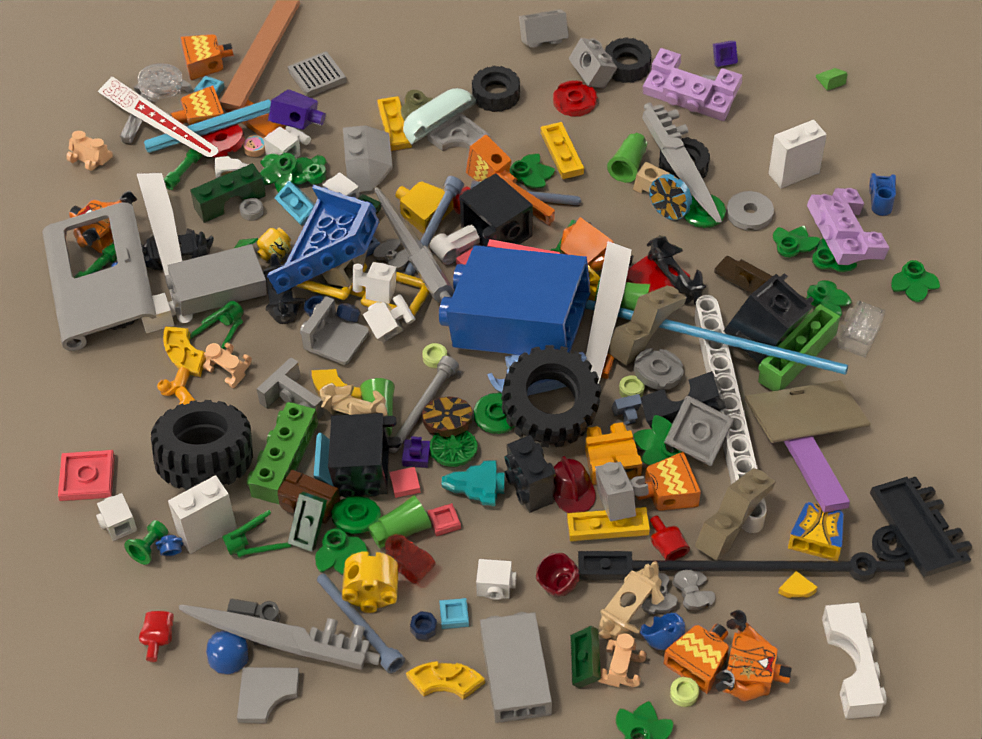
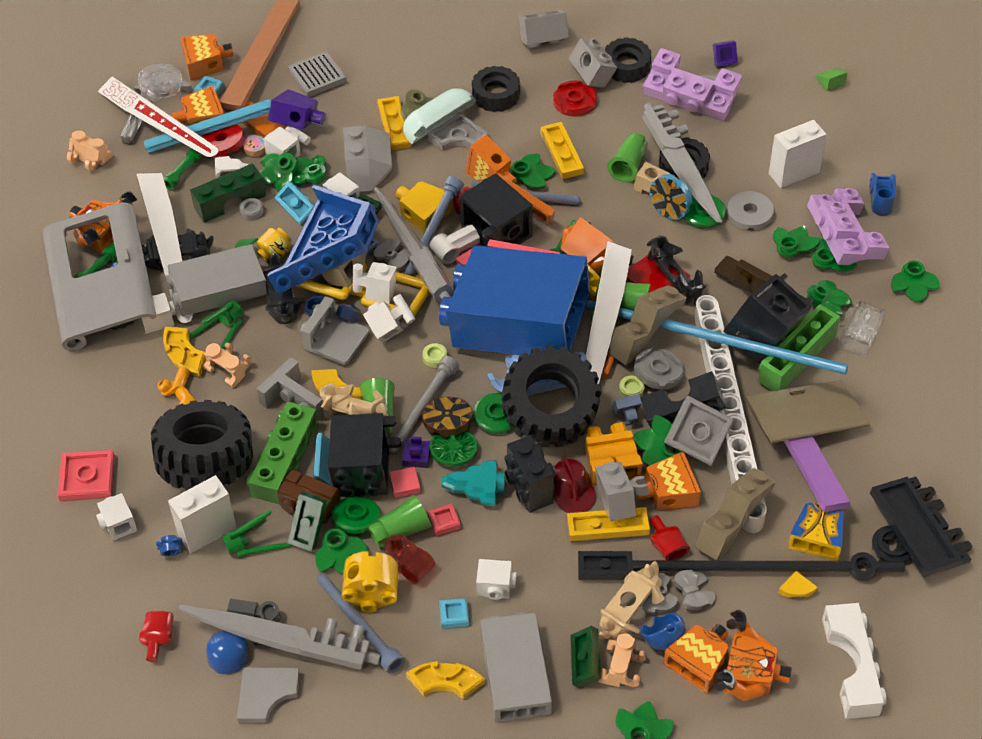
(140, 548): green piece -> none
(423, 625): dark blue tile -> none
(557, 574): dark red hair -> none
(684, 692): yellowish green tile -> none

